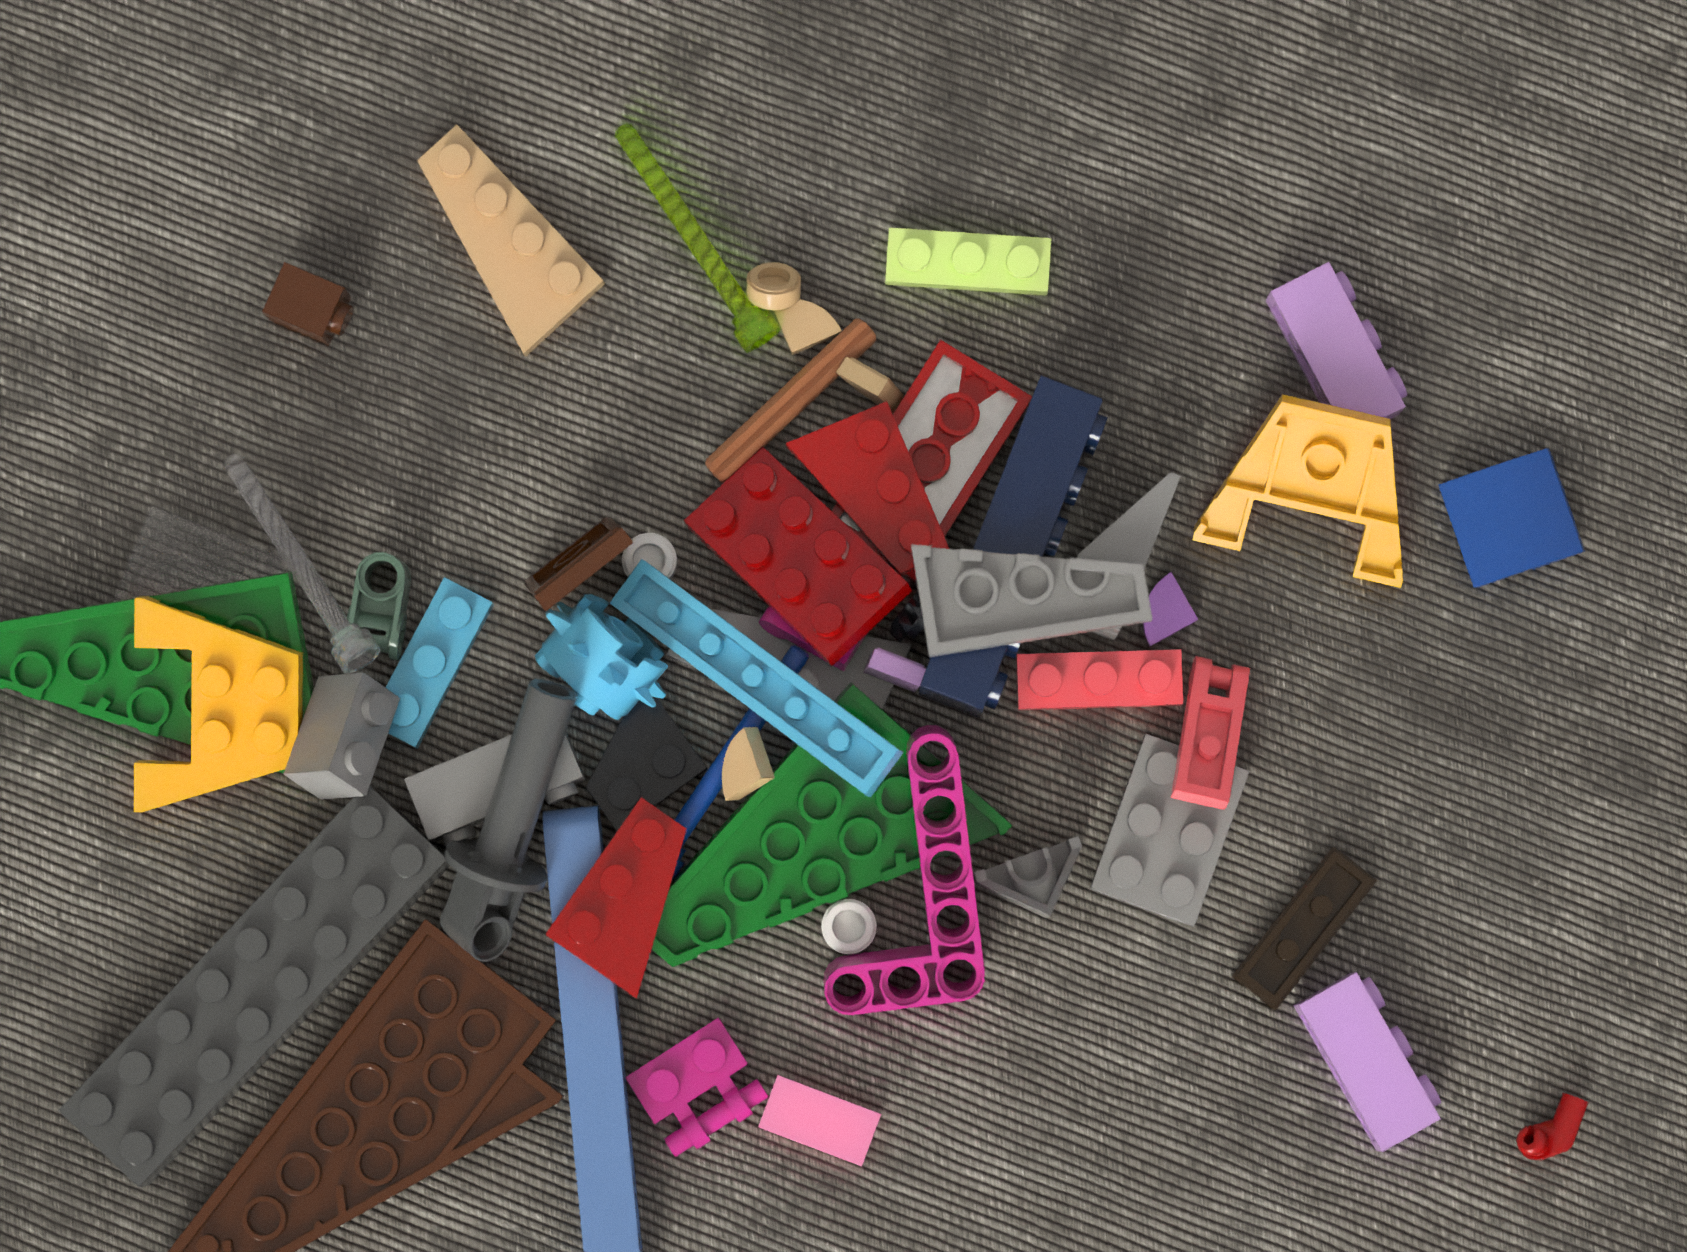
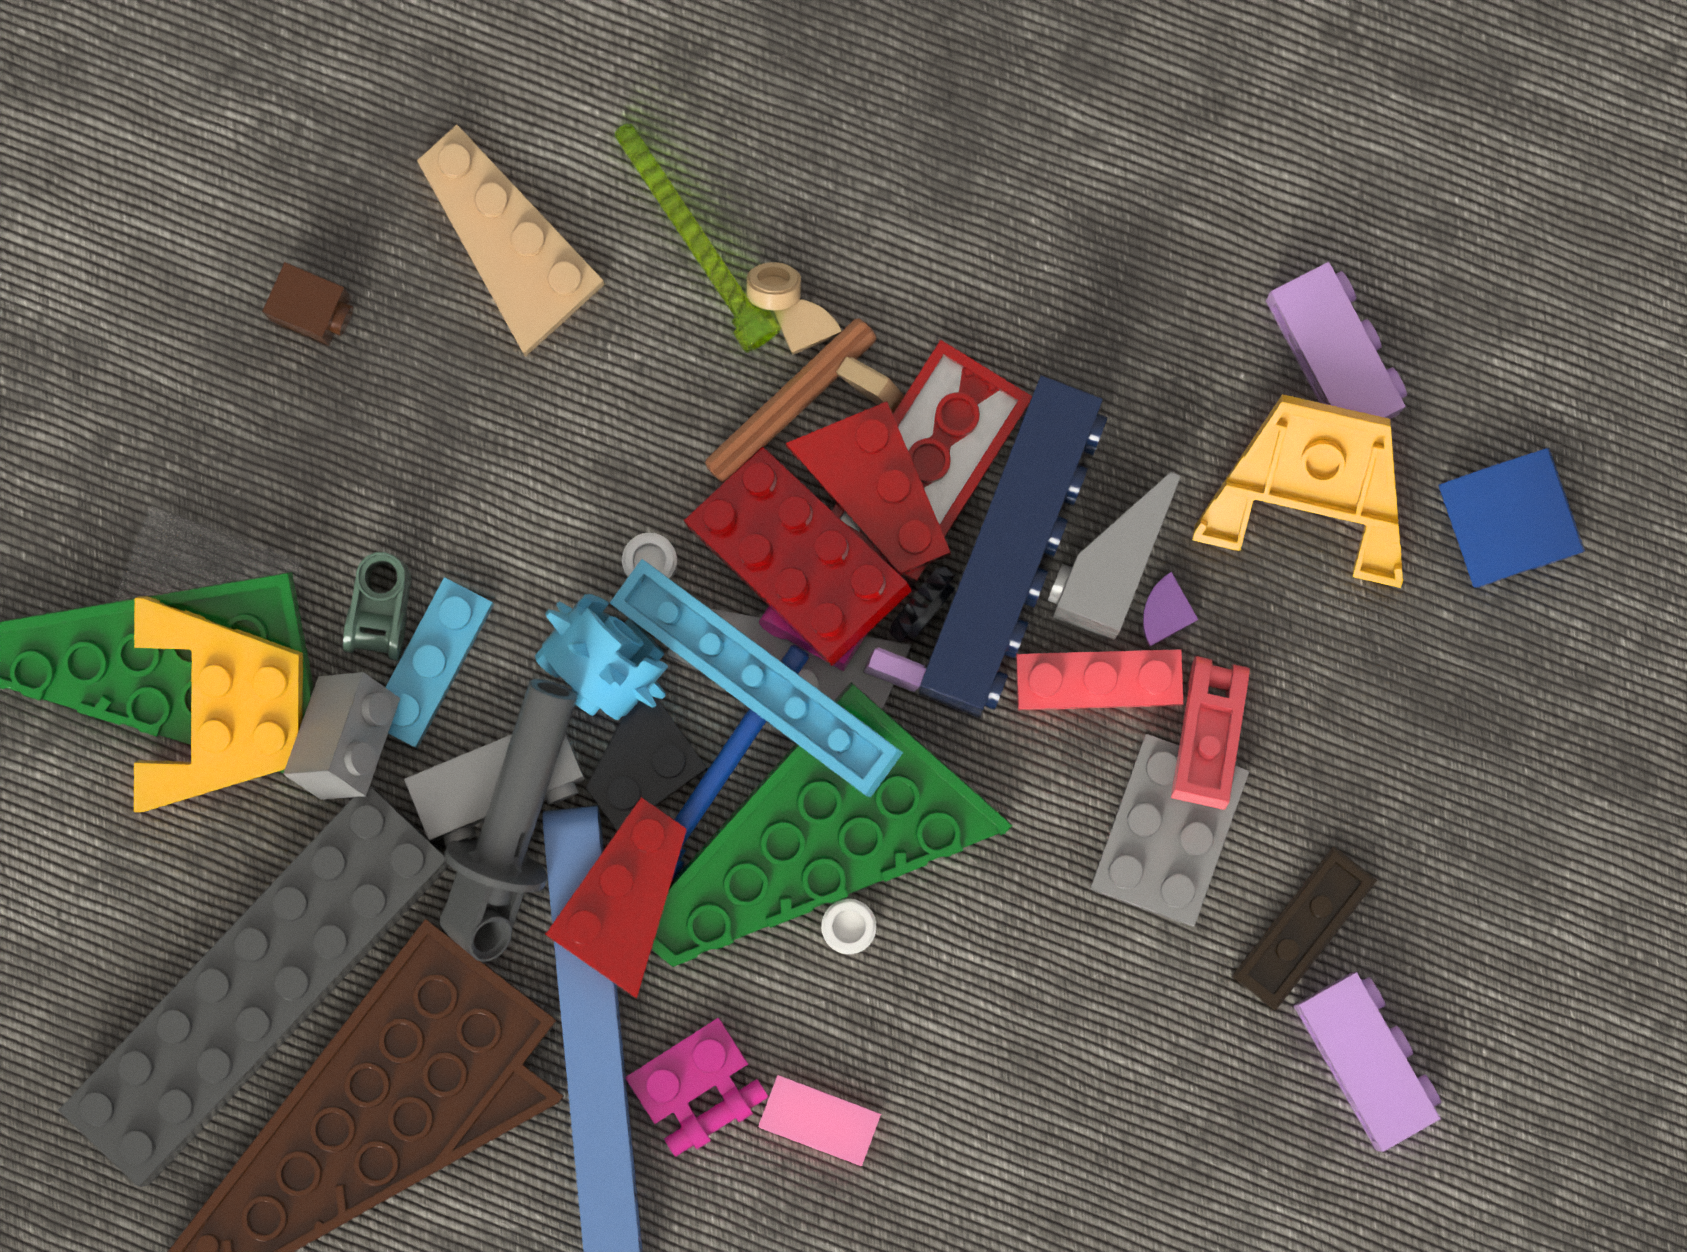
(351, 645): clear piece -> none
(577, 562): reddish brown tile -> none
(745, 765): tan tile -> none
(938, 891): dark pink beam -> none
(968, 261): yellowish green plate -> none
(1007, 599): light grey wing -> none
(1034, 878): light grey slope -> none
(1553, 1135): red arm -> none

